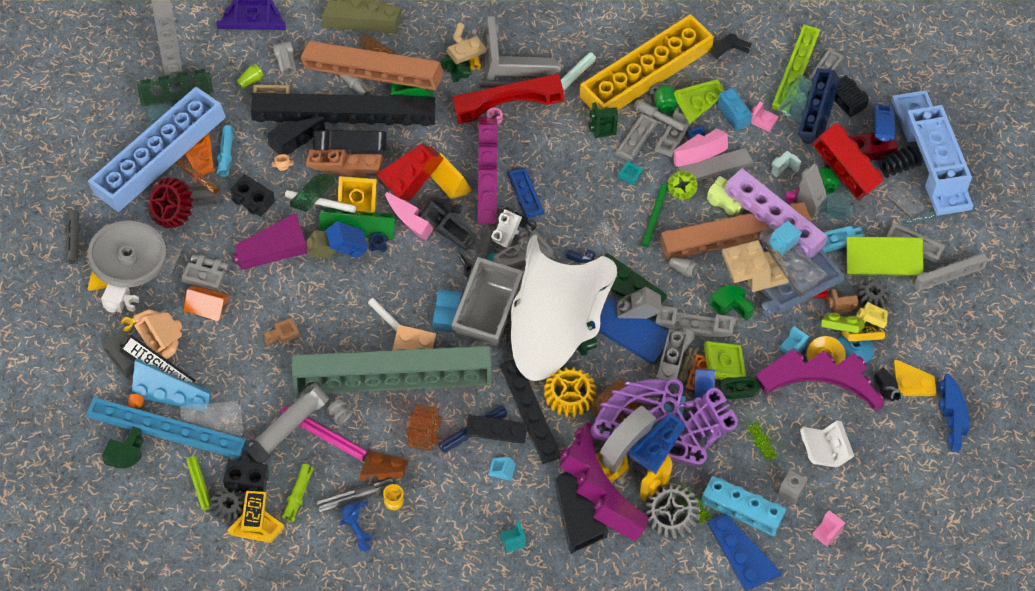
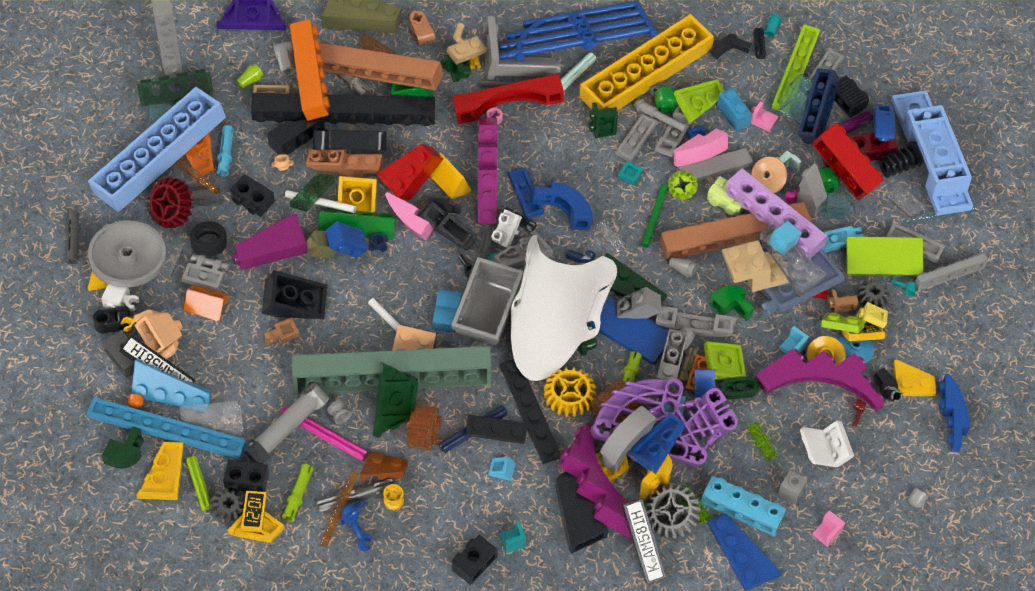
(112, 319): none -> black piece
(165, 474): none -> yellow wing
(208, 249): none -> black tyre
(293, 297): none -> black slope
(309, 70): none -> orange brick
(338, 509): none -> clear orange bar
(394, 399): none -> dark green wing
(421, 29): none -> nougat piece
(471, 570): none -> black brick
(568, 200): none -> blue arch
(581, 29): none -> blue piece
(631, 369): none -> lime pin
(643, 540): none -> tile
(759, 43): none -> black axle
(773, 23): none -> teal pin
(777, 171): none -> light nougat dish
(857, 121): none -> magenta axle
(859, 406): none -> clear red hand
(910, 287): none -> teal hand
(917, 498): none -> light grey piece

